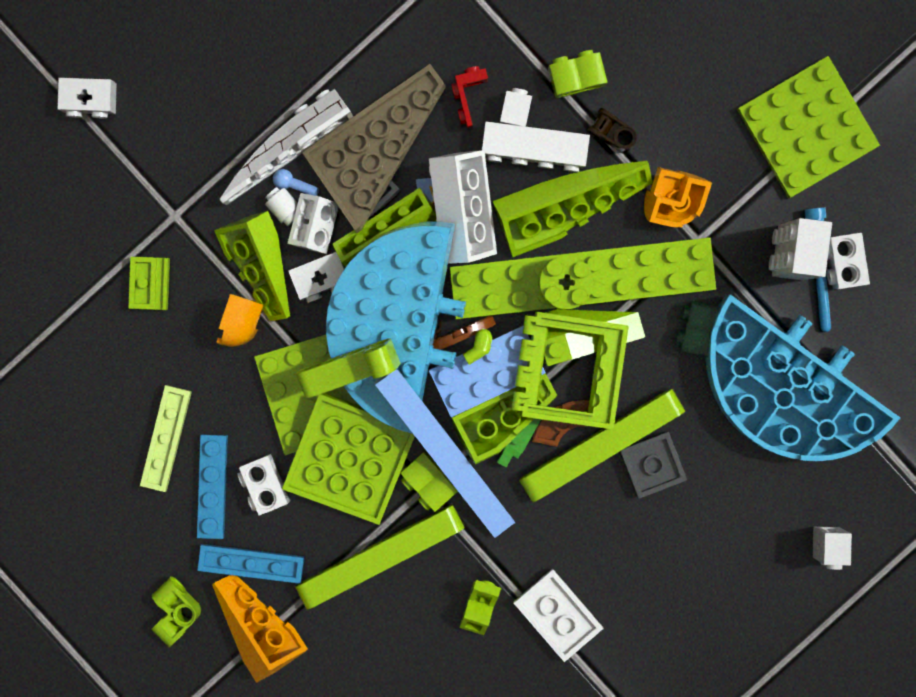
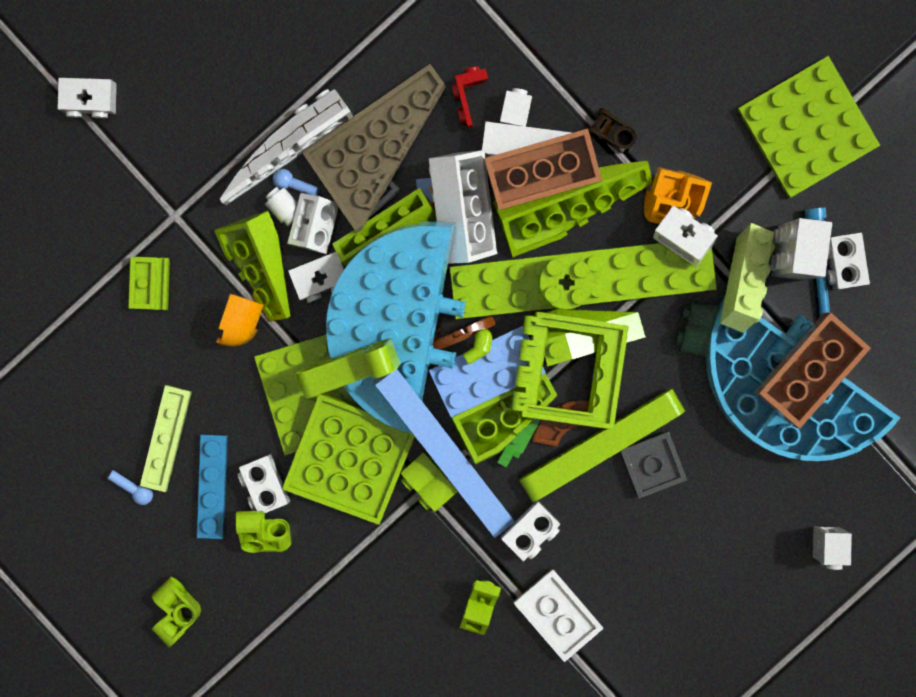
(140, 494): none -> light blue bar
(251, 563): dark azure plate -> none
(259, 534): none -> lime piece
(260, 635): light orange wedge -> none
(379, 557): lime beam -> none
(525, 526): none -> white brick
(543, 169): none -> nougat brick
(577, 74): lime brick -> none
(694, 246): none -> white brick
(747, 278): none -> yellowish green brick
(812, 370): none -> nougat brick

